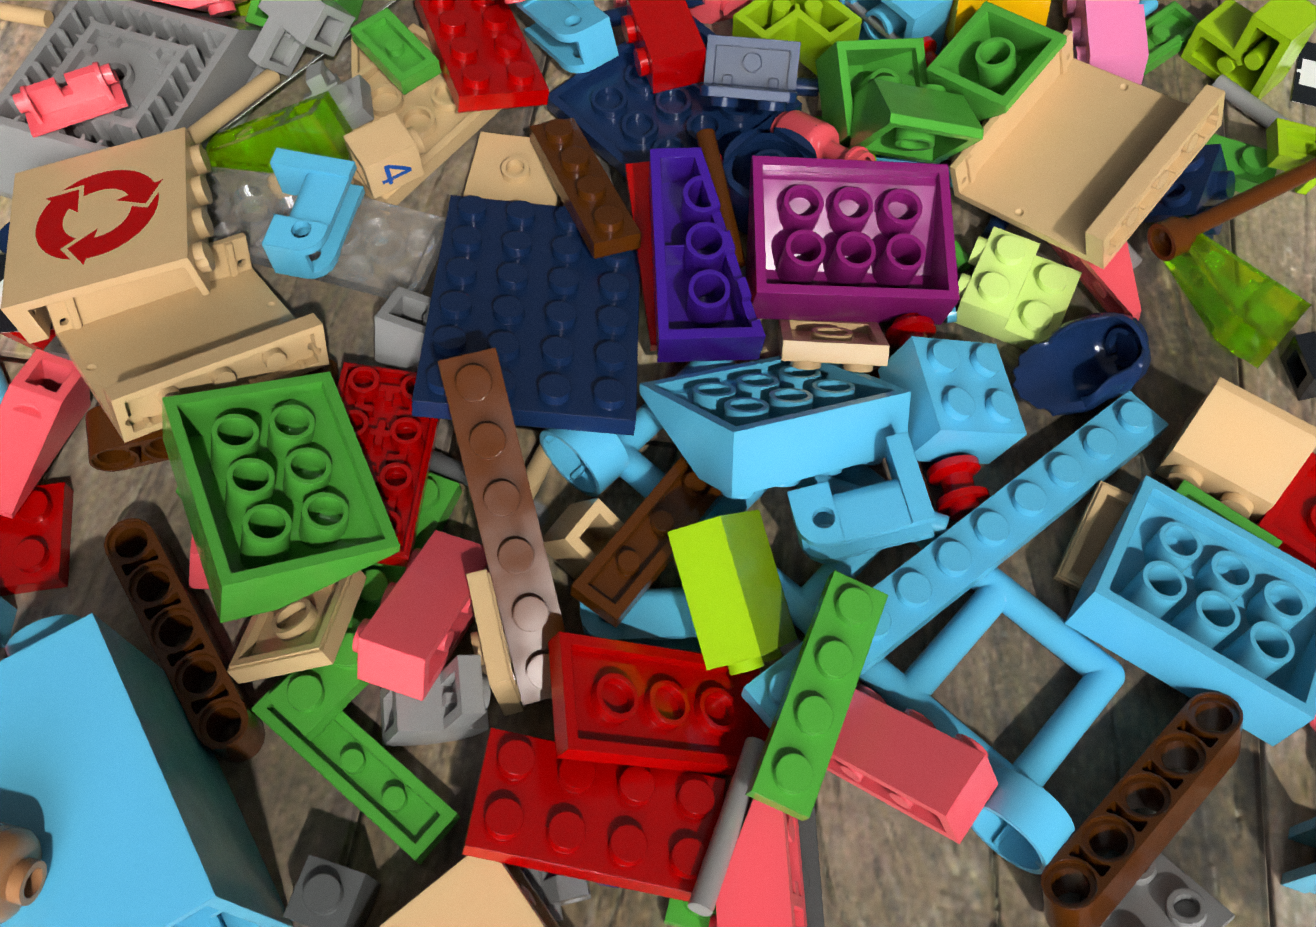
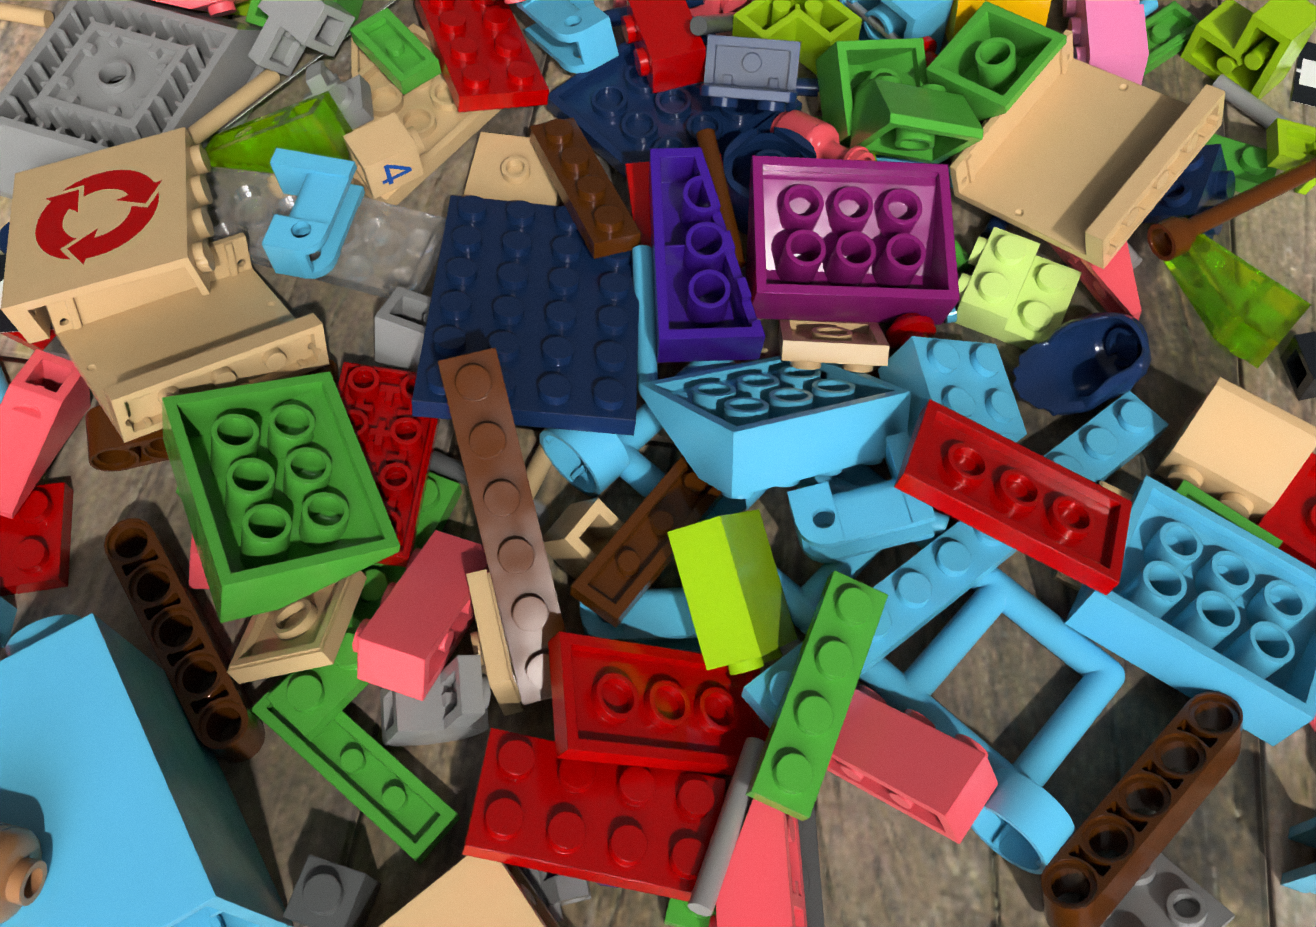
(89, 94): coral hinge -> none
(644, 291): none -> medium azure bar
(712, 23): none -> dark grey bar
(1016, 496): none -> red plate

